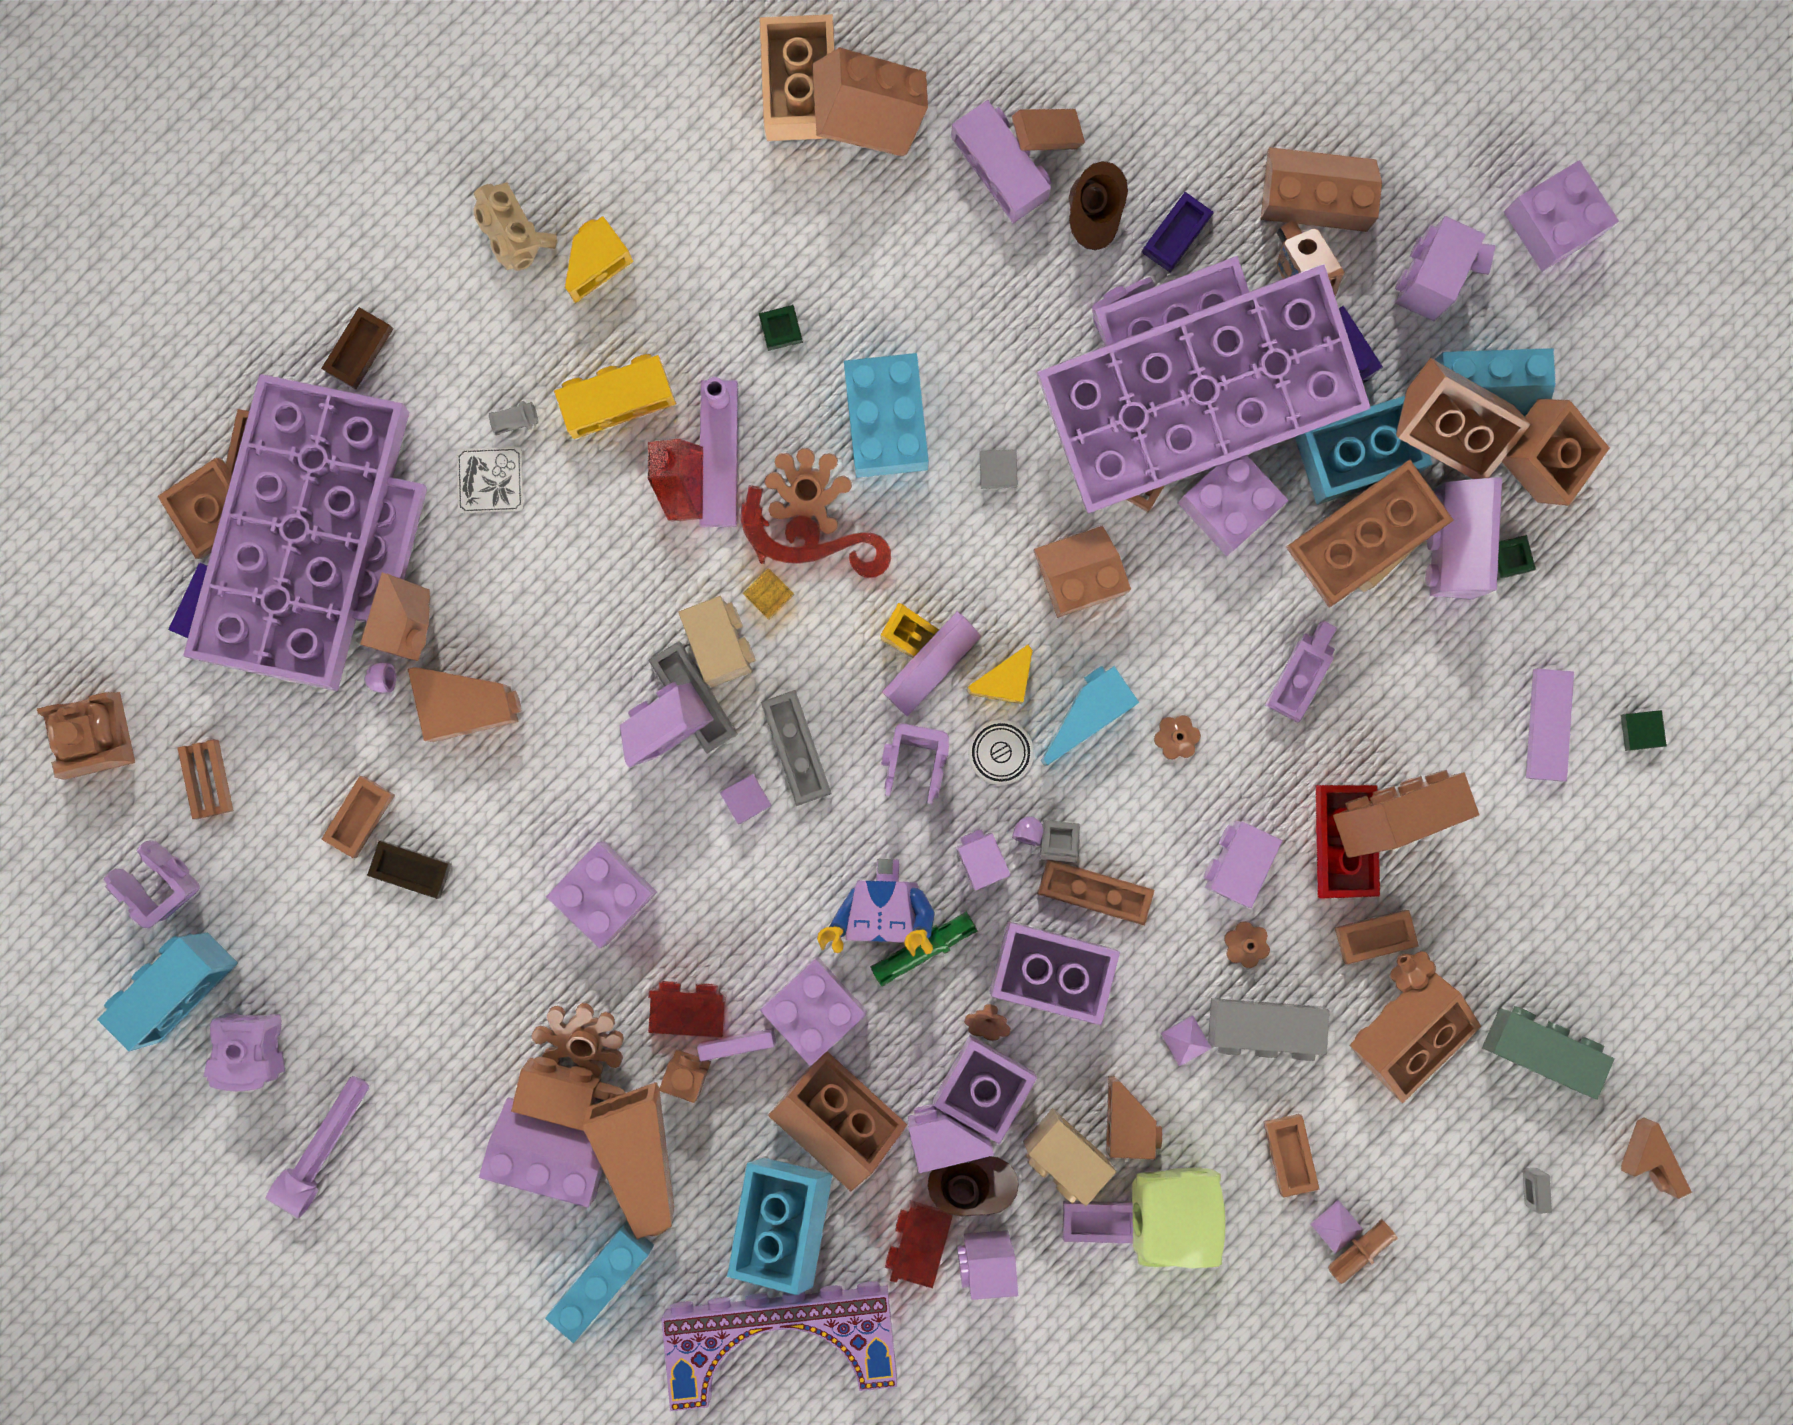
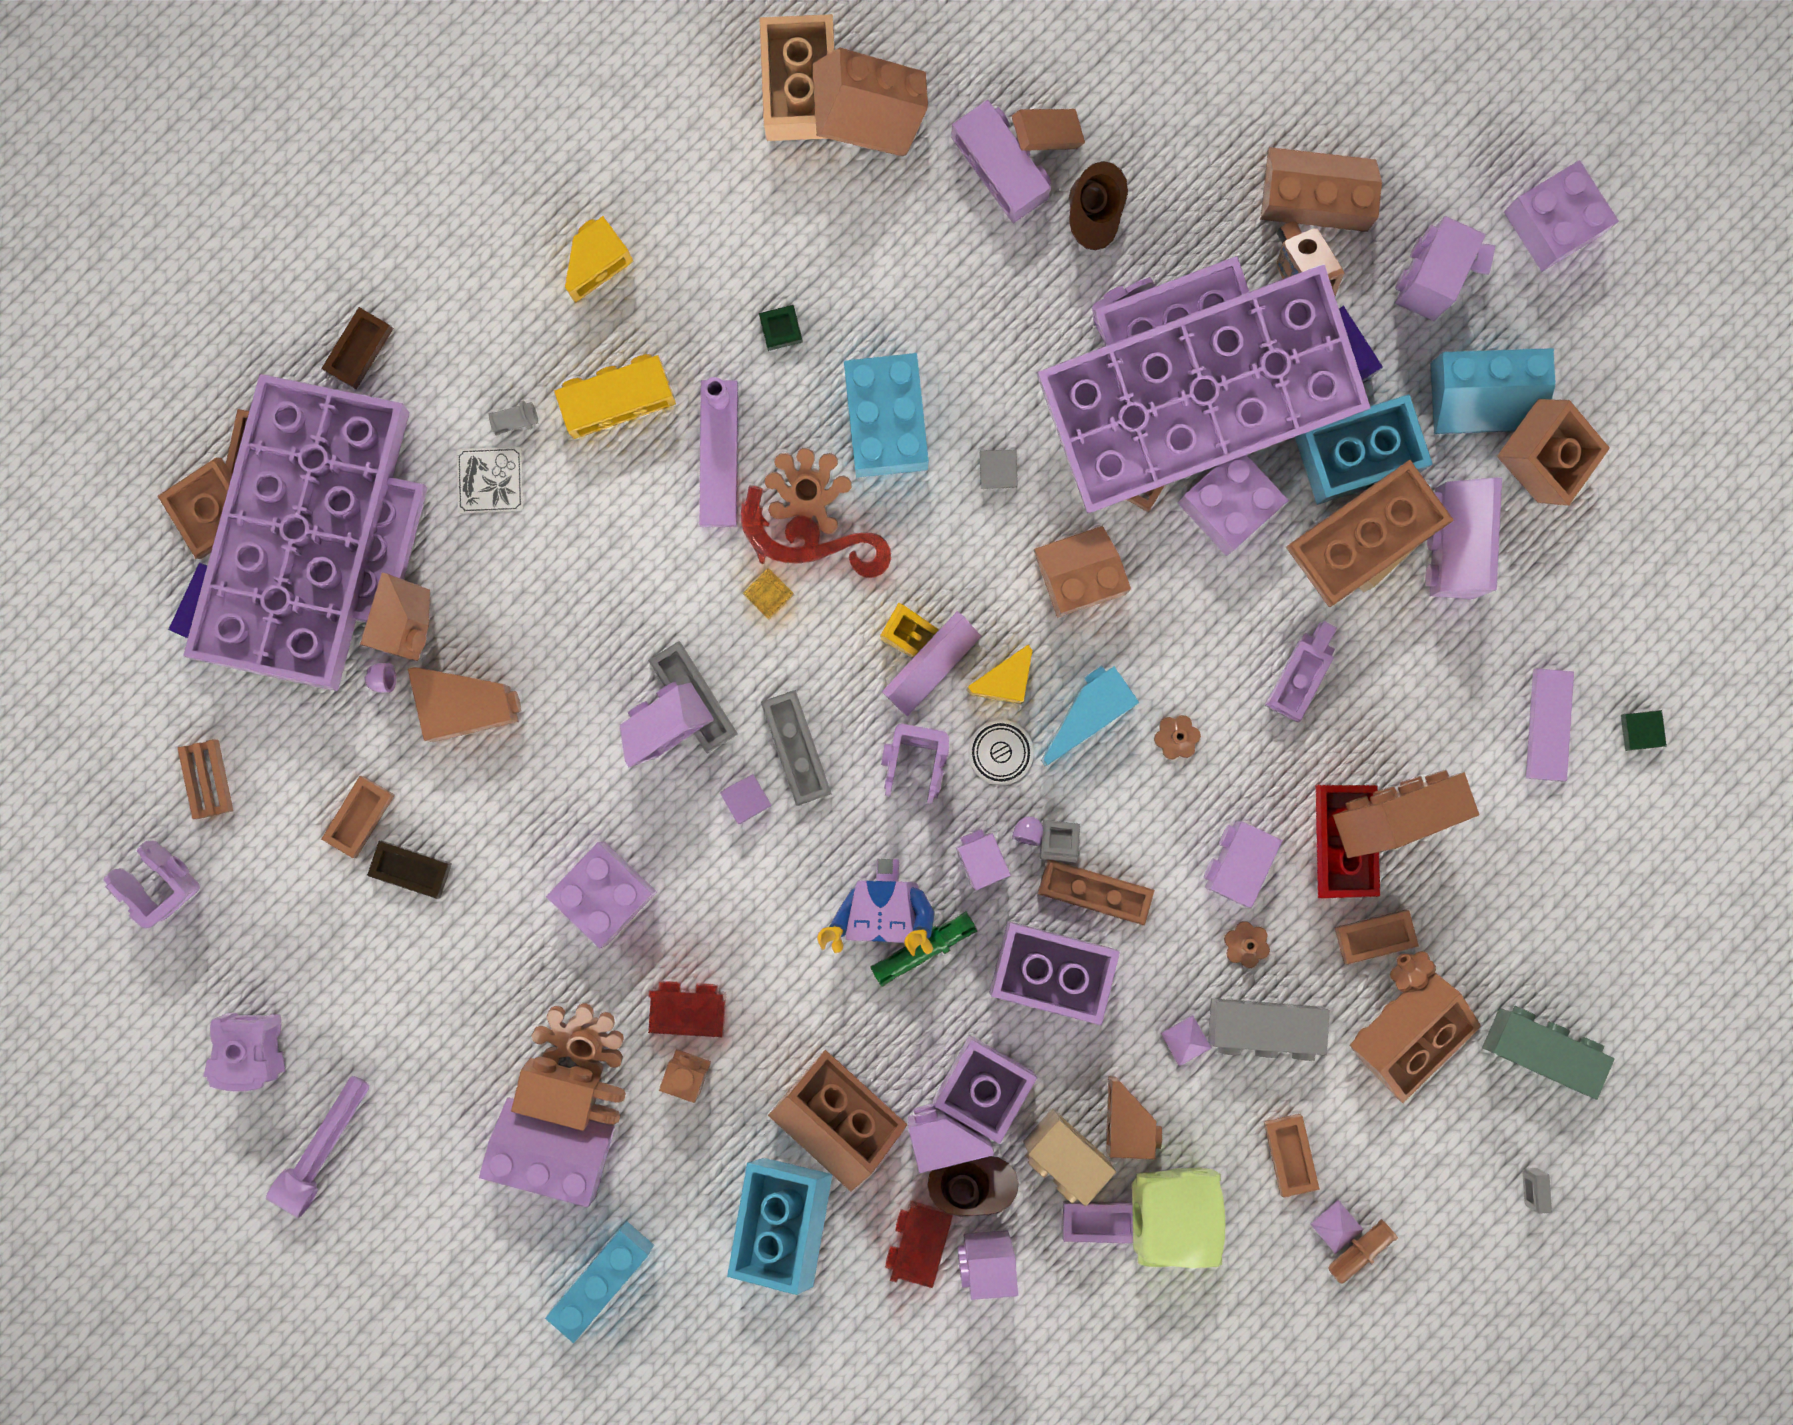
(88, 735): nougat brick -> none
(166, 990): medium azure brick -> none
(509, 231): tan brick -> none
(634, 1156): nougat slope -> none
(677, 478): clear red slope -> none
(716, 642): tan brick -> none
(736, 1044): lavender tile -> none
(813, 1011): lavender brick -> none
(848, 1319): arch -> none
(987, 1023): nougat plant -> none
(1177, 232): dark purple tile -> none
(1459, 421): nougat slope -> none
(1514, 557): dark green tile -> none
(1650, 1150): nougat slope -> none

